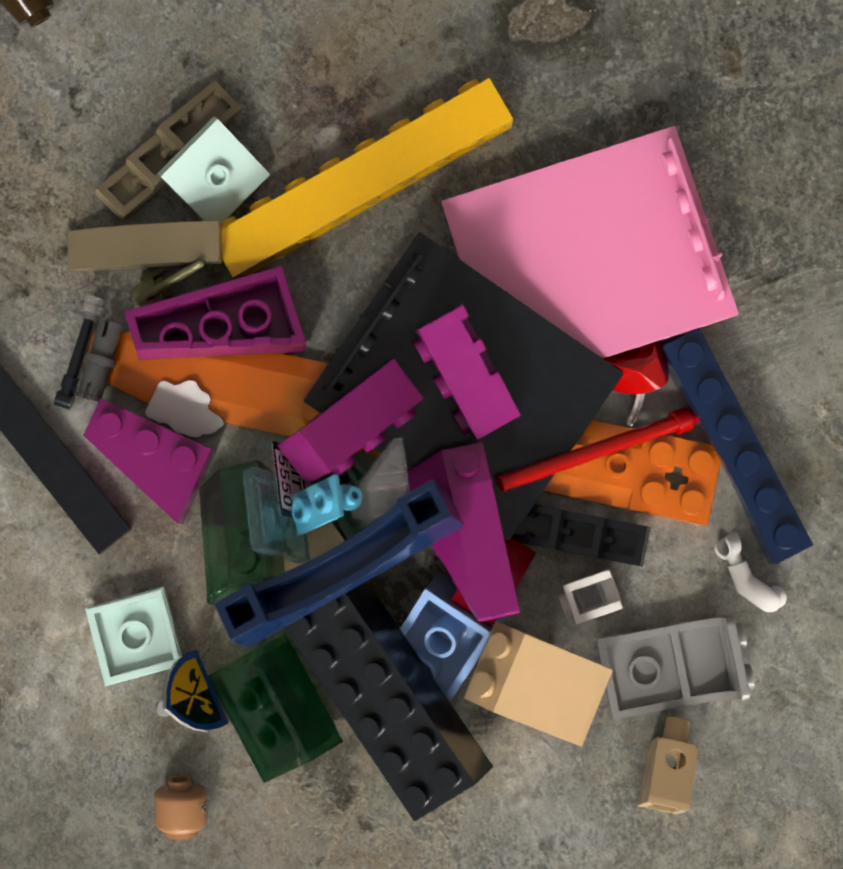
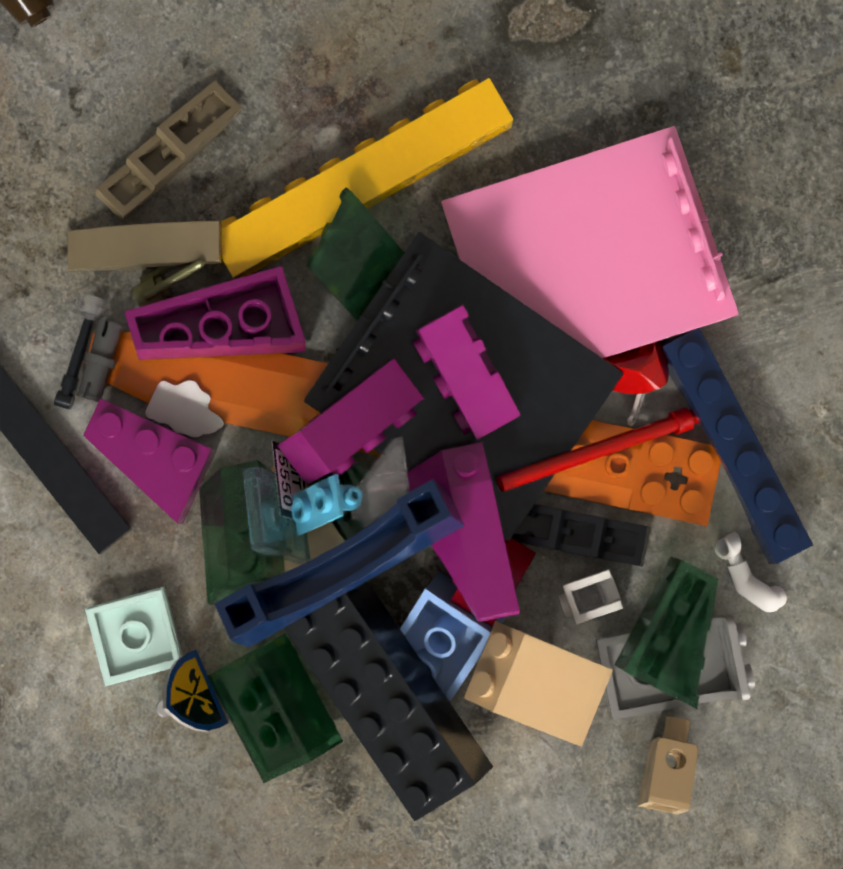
(180, 808): medium nougat head -> none
(213, 172): light aqua plate -> none
(354, 255): none -> clear green slope
(672, 632): none -> clear green wedge

